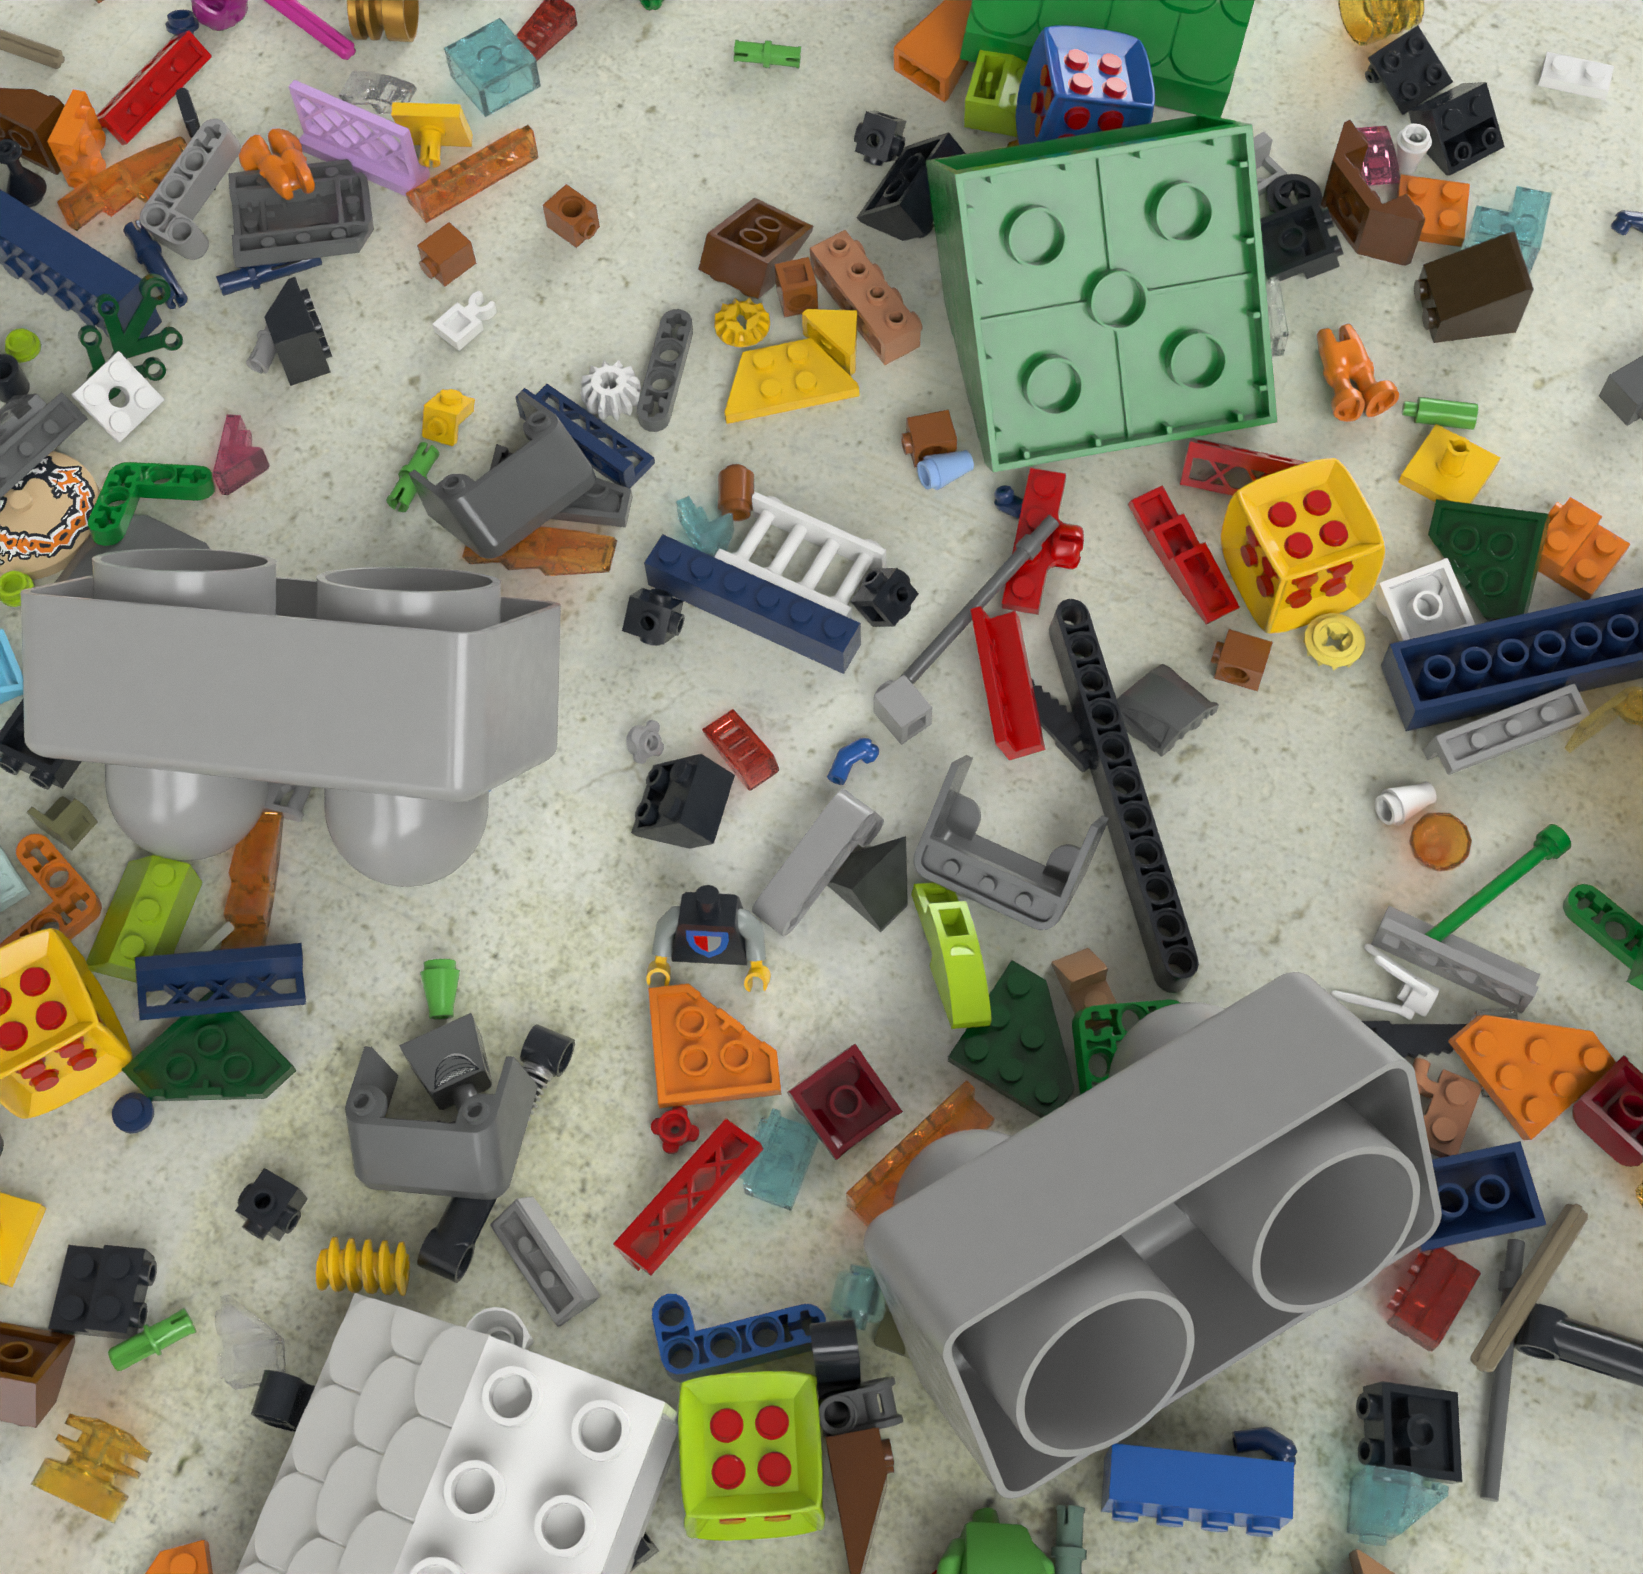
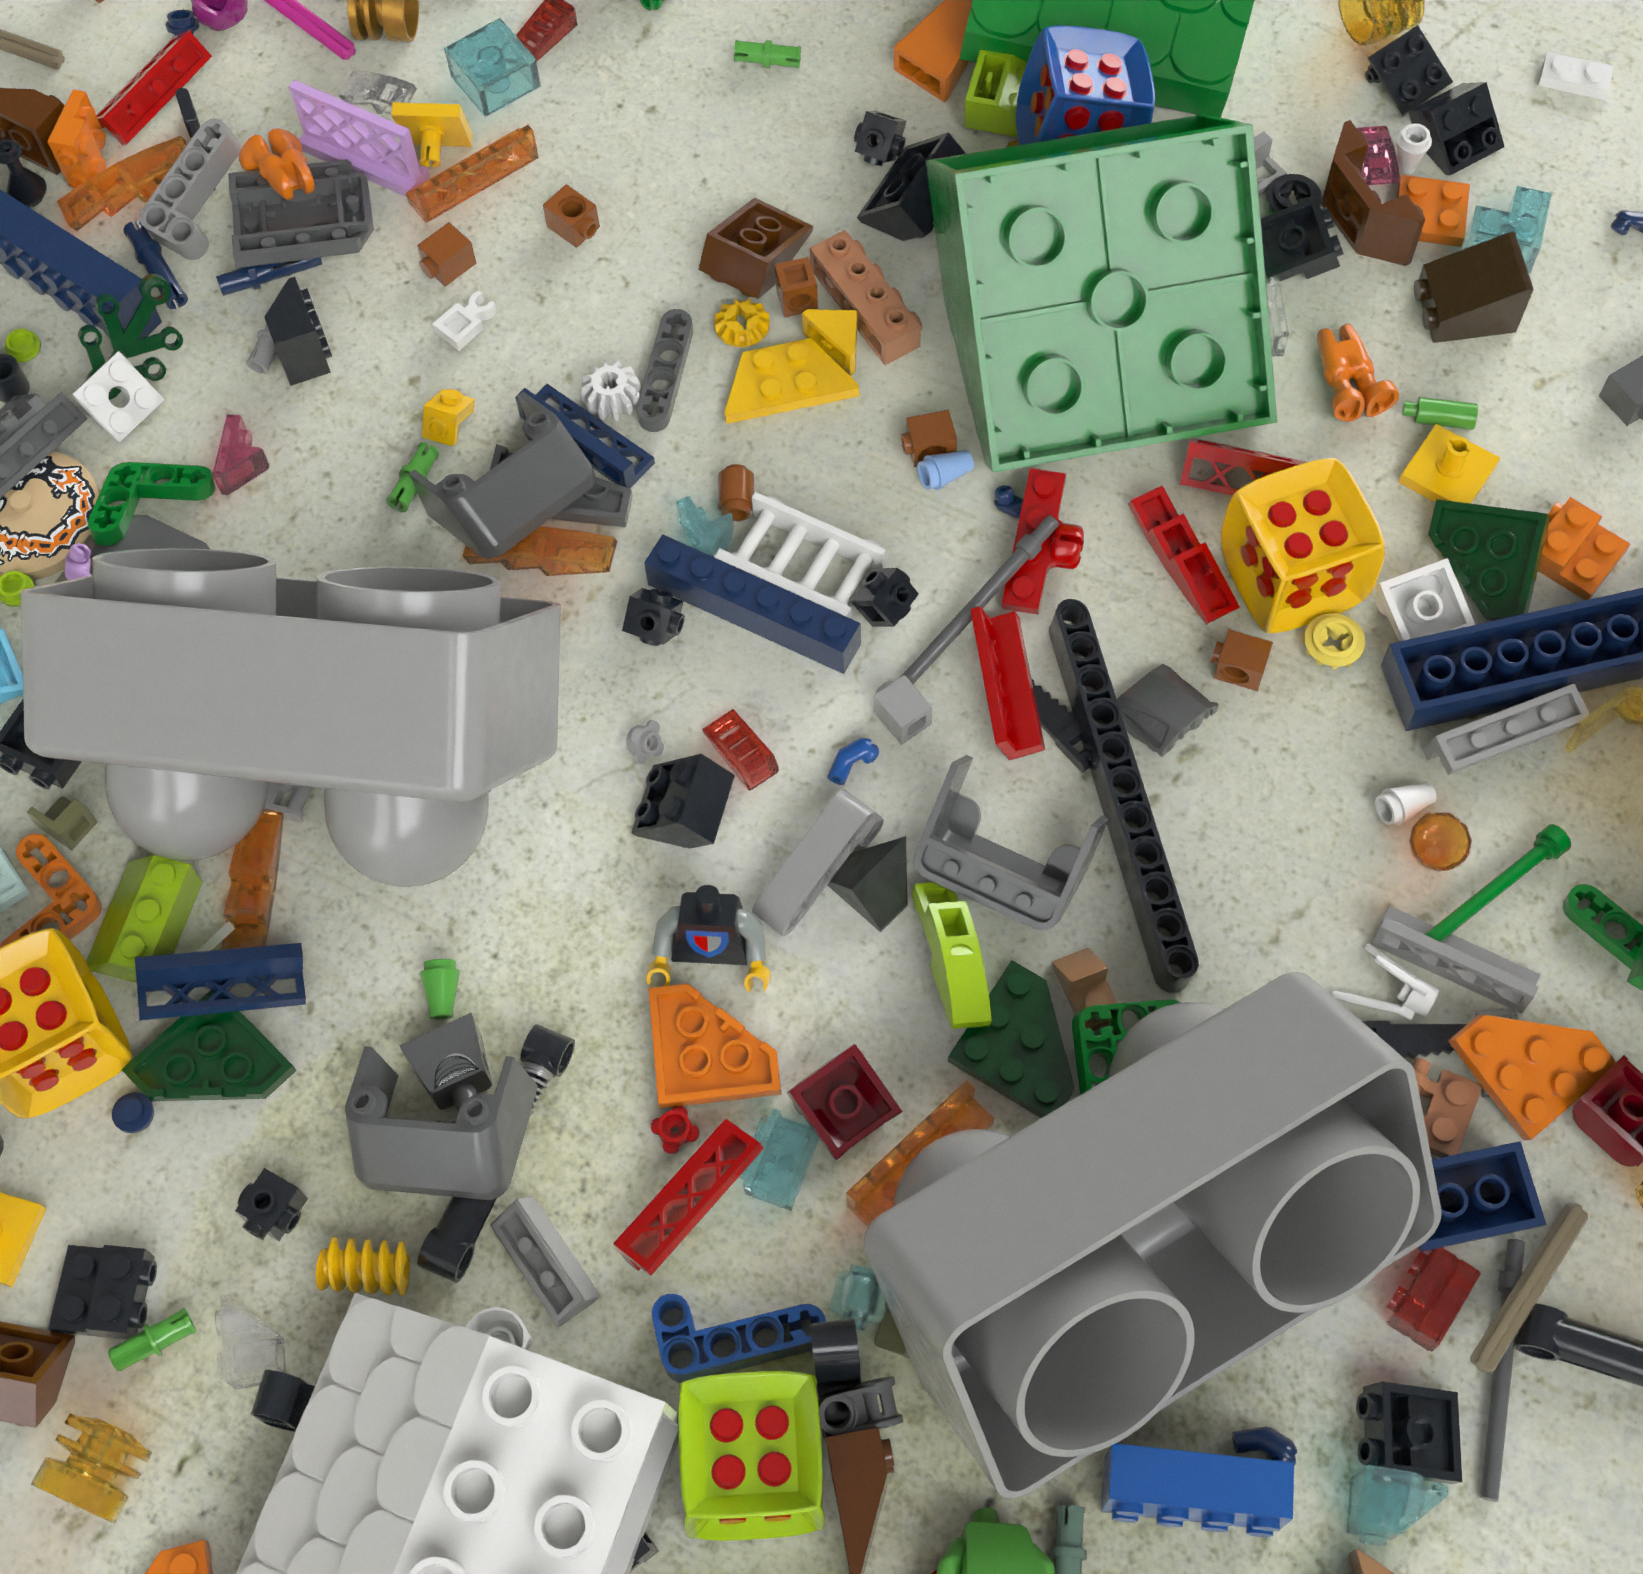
(78, 562): none -> lavender arm

